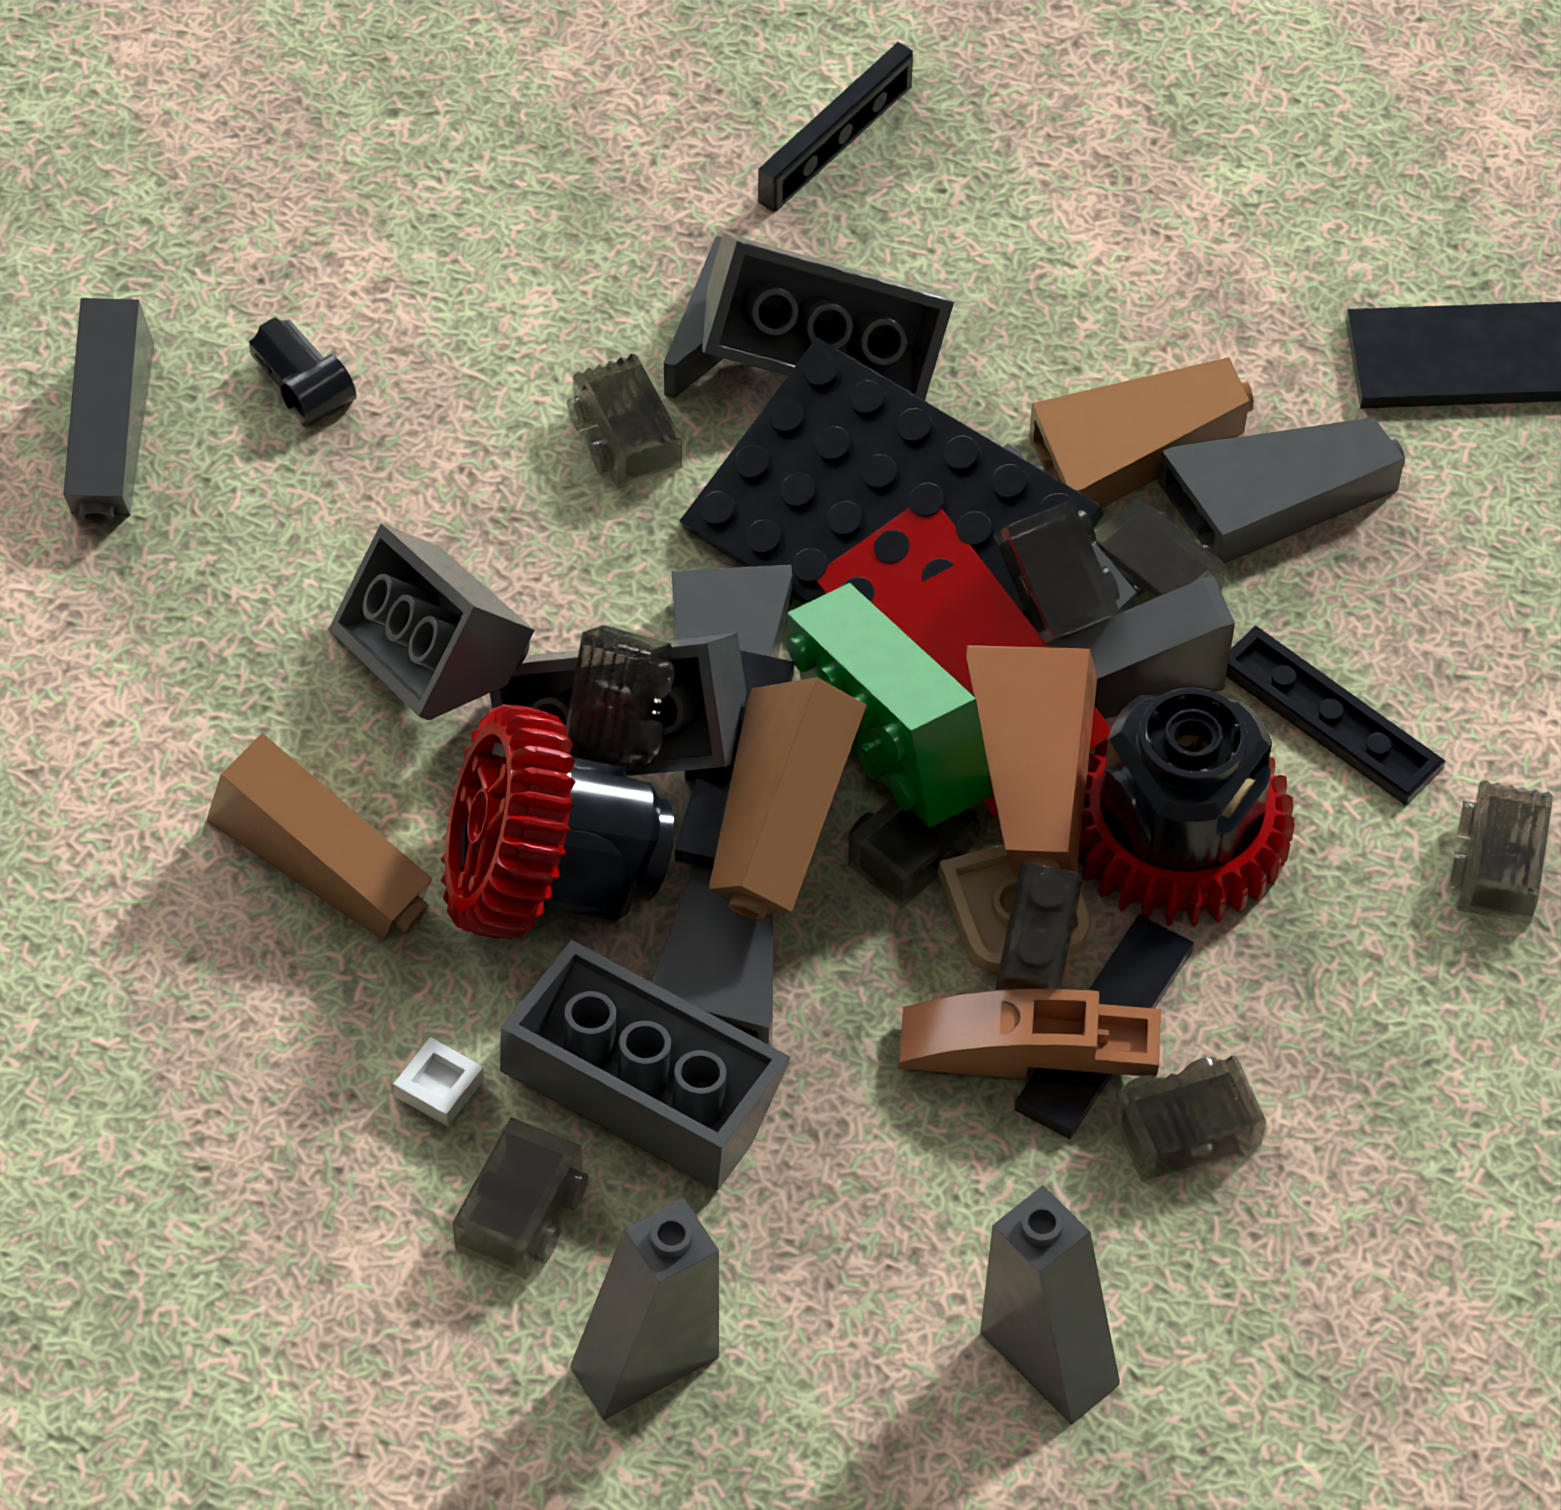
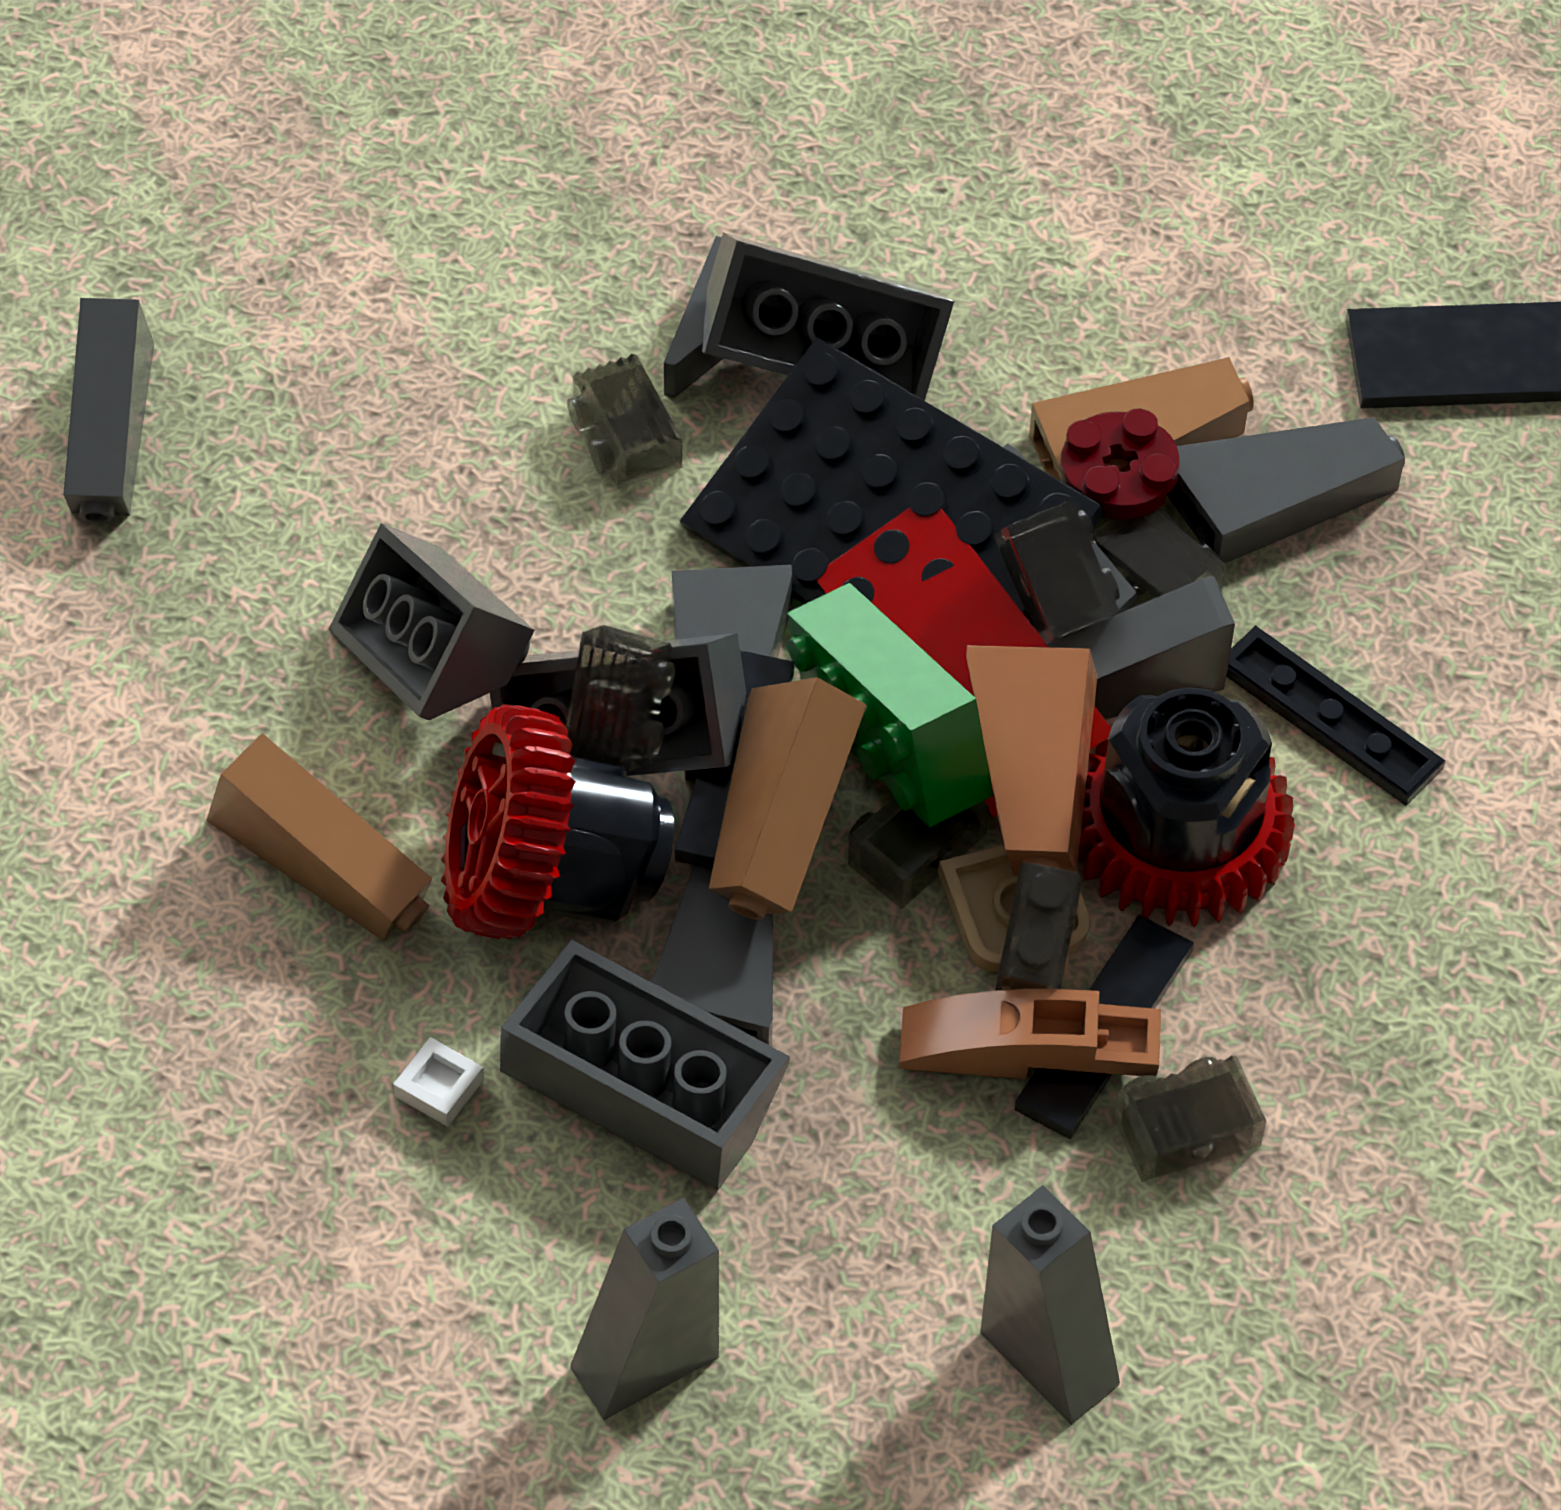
(304, 376): black piece -> none
(519, 1199): clear smoke brick -> none
(835, 127): black tile -> none
(1124, 436): none -> dark red plate
(1503, 851): clear smoke brick -> none

